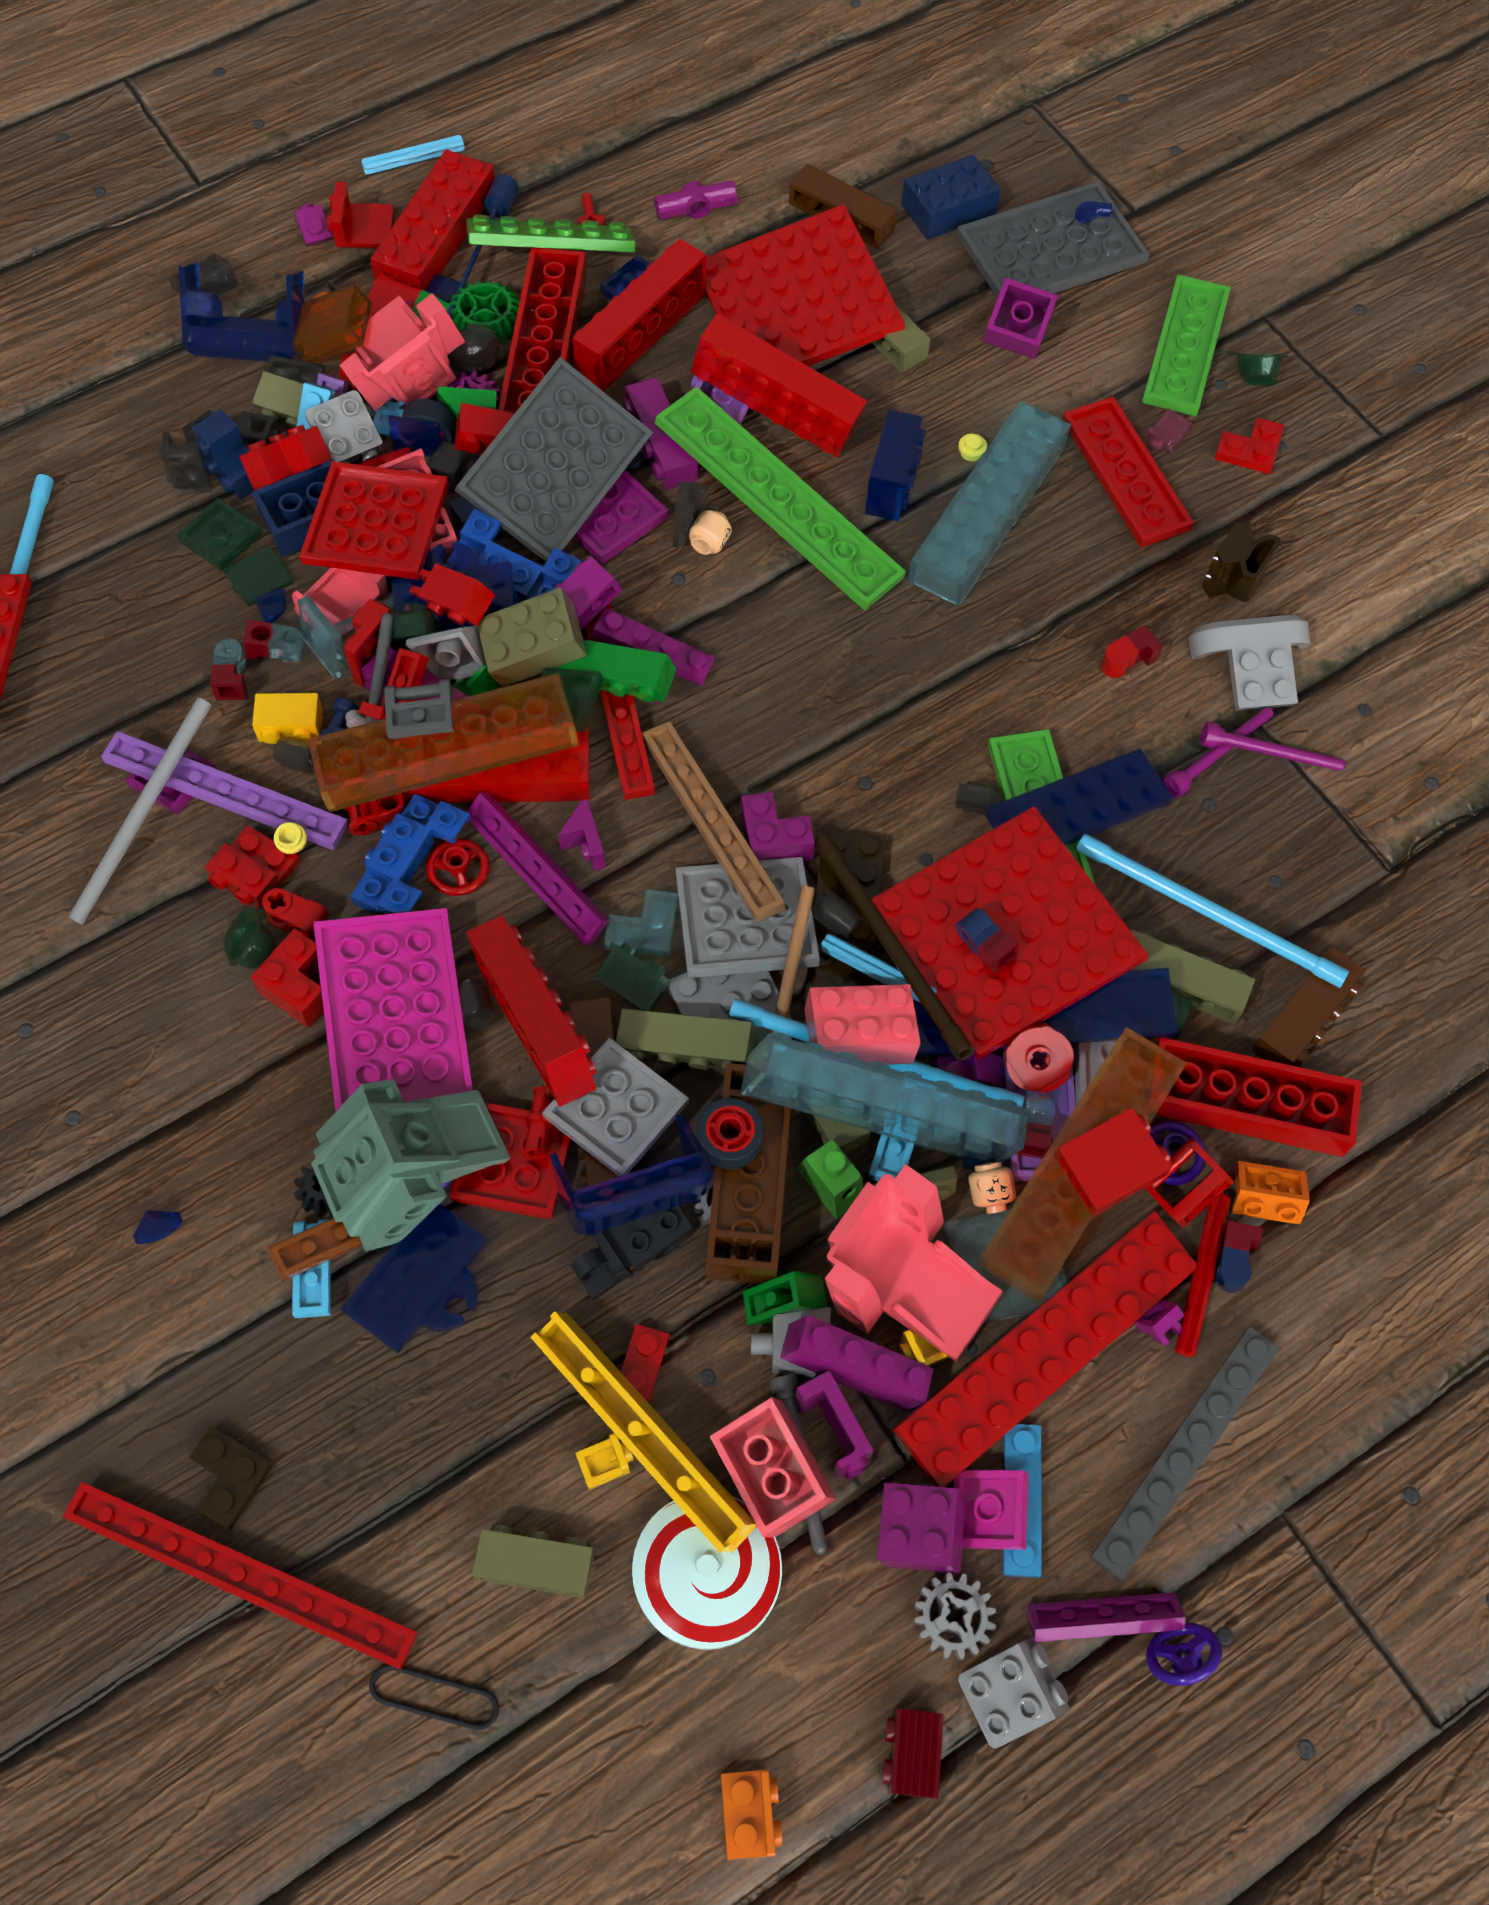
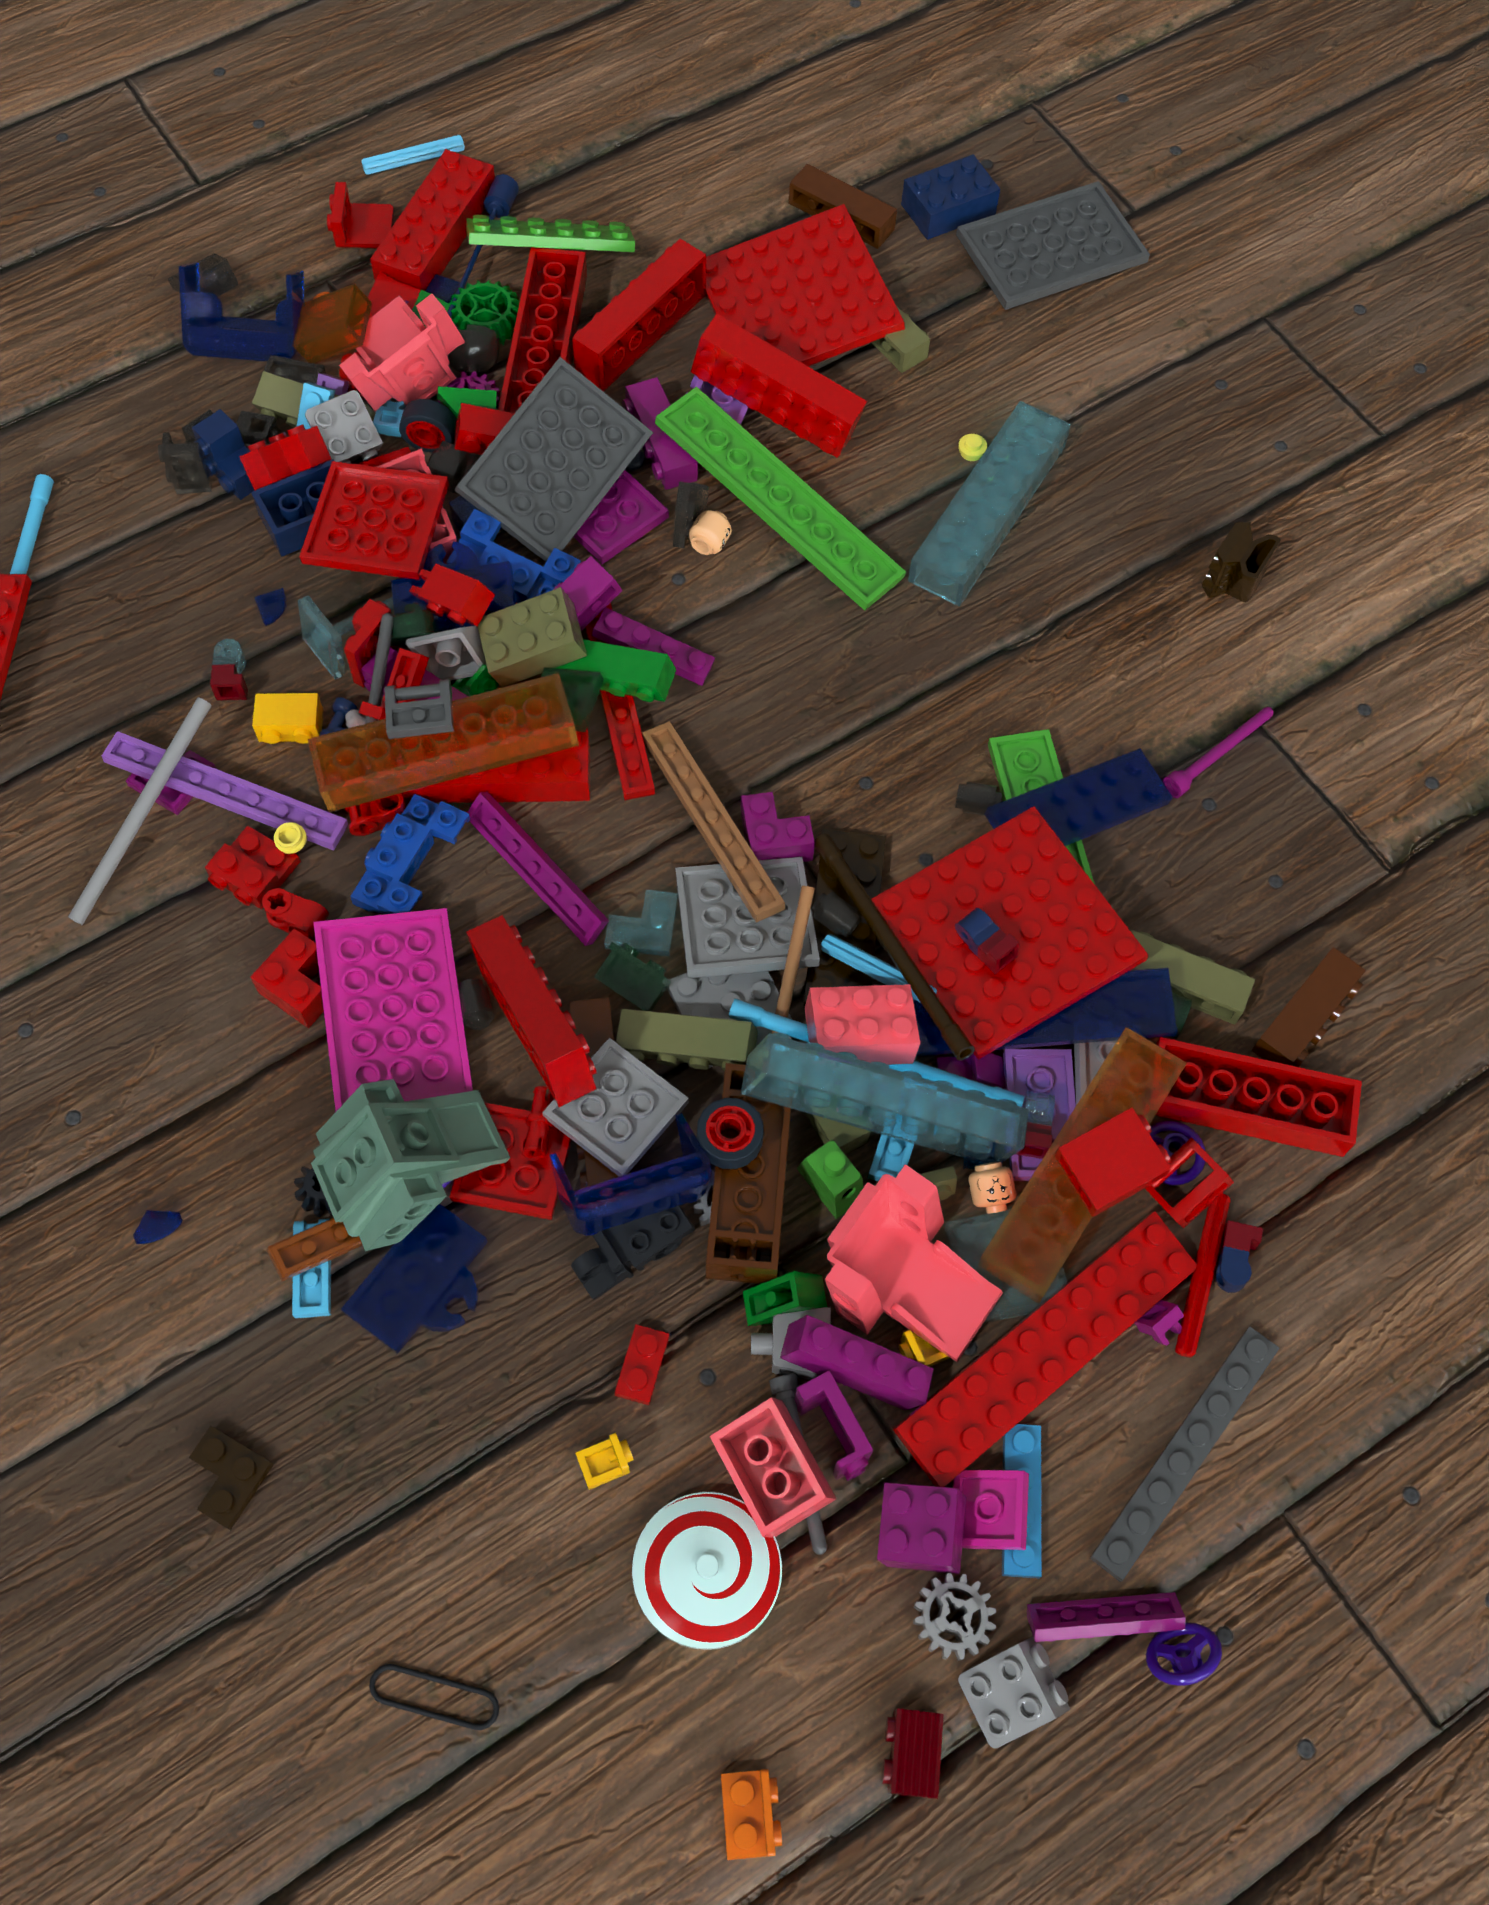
(219, 534): clear green plate -> none
(241, 1575): red plate -> none
(248, 940): clear green piece -> none
(258, 575): clear green piece -> none
(272, 641): leg -> none
(294, 754): clear smoke brick -> none
(312, 224): magenta bracket -> none
(343, 592): coral panel -> none
(415, 434): clear blue piece -> none
(457, 854): red piece -> none
(533, 1561): olive brick -> none
(582, 832): magenta slope -> none
(589, 211): red bar -> none
(621, 278): clear blue plate -> none
(645, 1433): yellow tile -> none
(695, 200): magenta piece -> none
(894, 465): clear blue brick -> none
(1020, 318): magenta brick -> none
(1032, 1076): plate -> none
(1091, 209): clear blue arm -> none
(1127, 472): red plate -> none
(1130, 650): leg -> none
(1168, 432): clear pink bracket -> none
(1186, 345): bright green plate -> none
(1214, 735): magenta piece -> none
(1253, 452): red plate -> none
(1257, 656): light grey piece -> none
(1260, 368): clear green piece -> none
(1270, 1192): orange bracket -> none
(1317, 965): medium azure piece -> none

